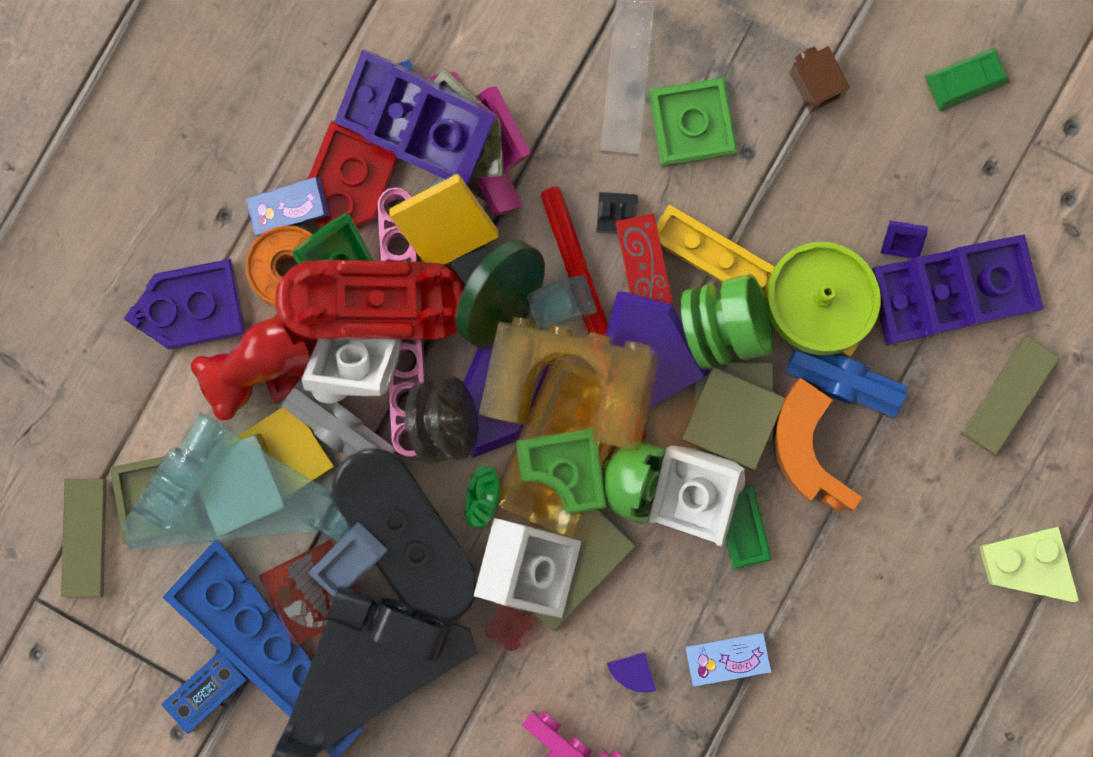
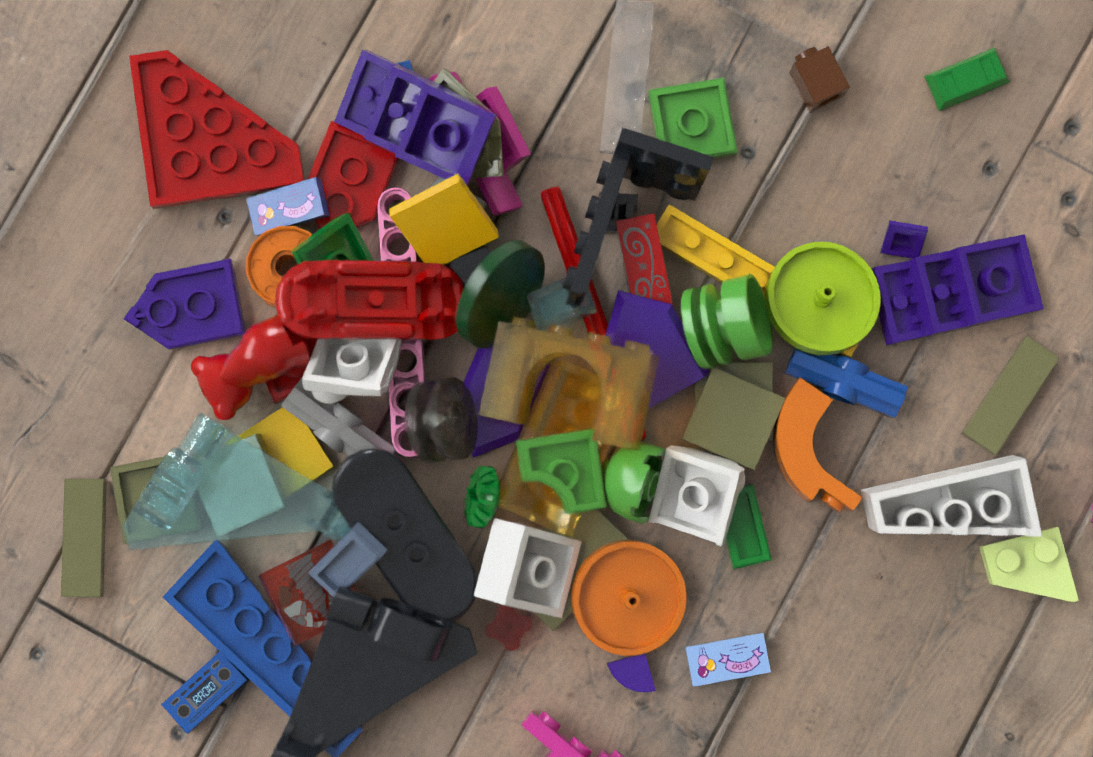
(203, 140): none -> red plate
(628, 597): none -> orange piece
(646, 164): none -> black bracket
(965, 500): none -> white wedge

